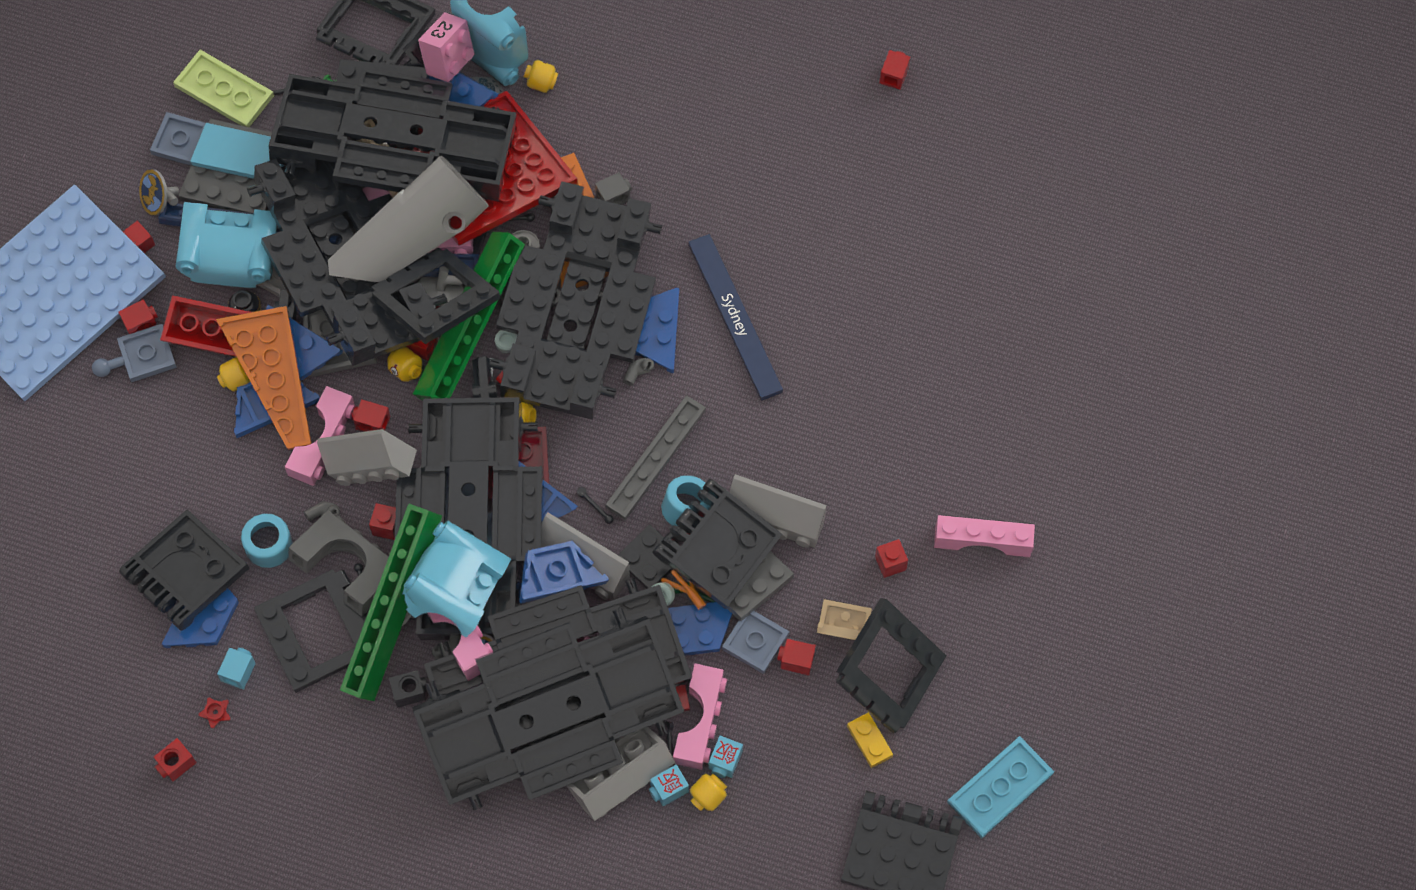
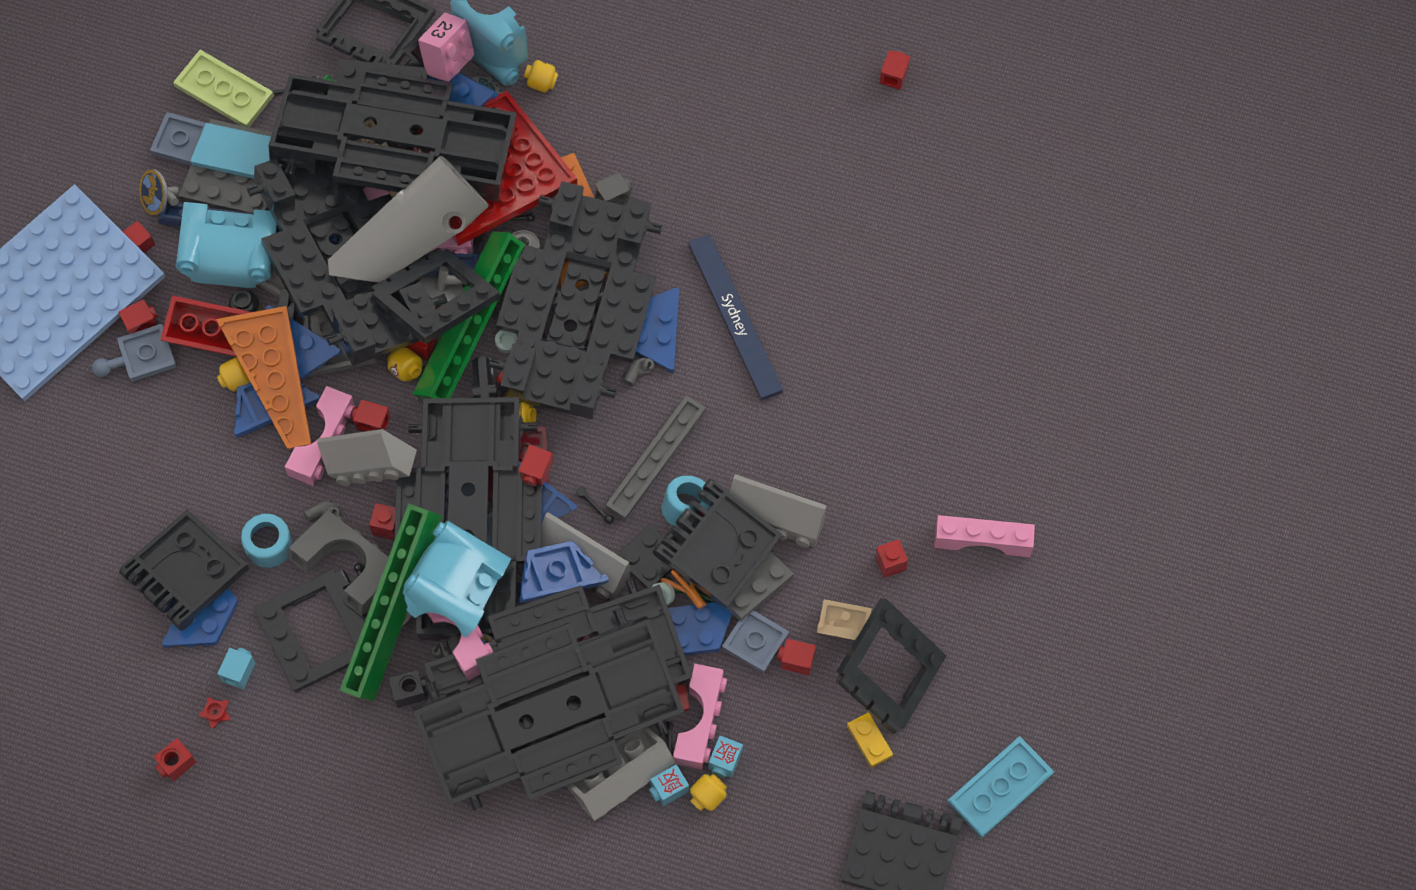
(536, 466): none -> red brick

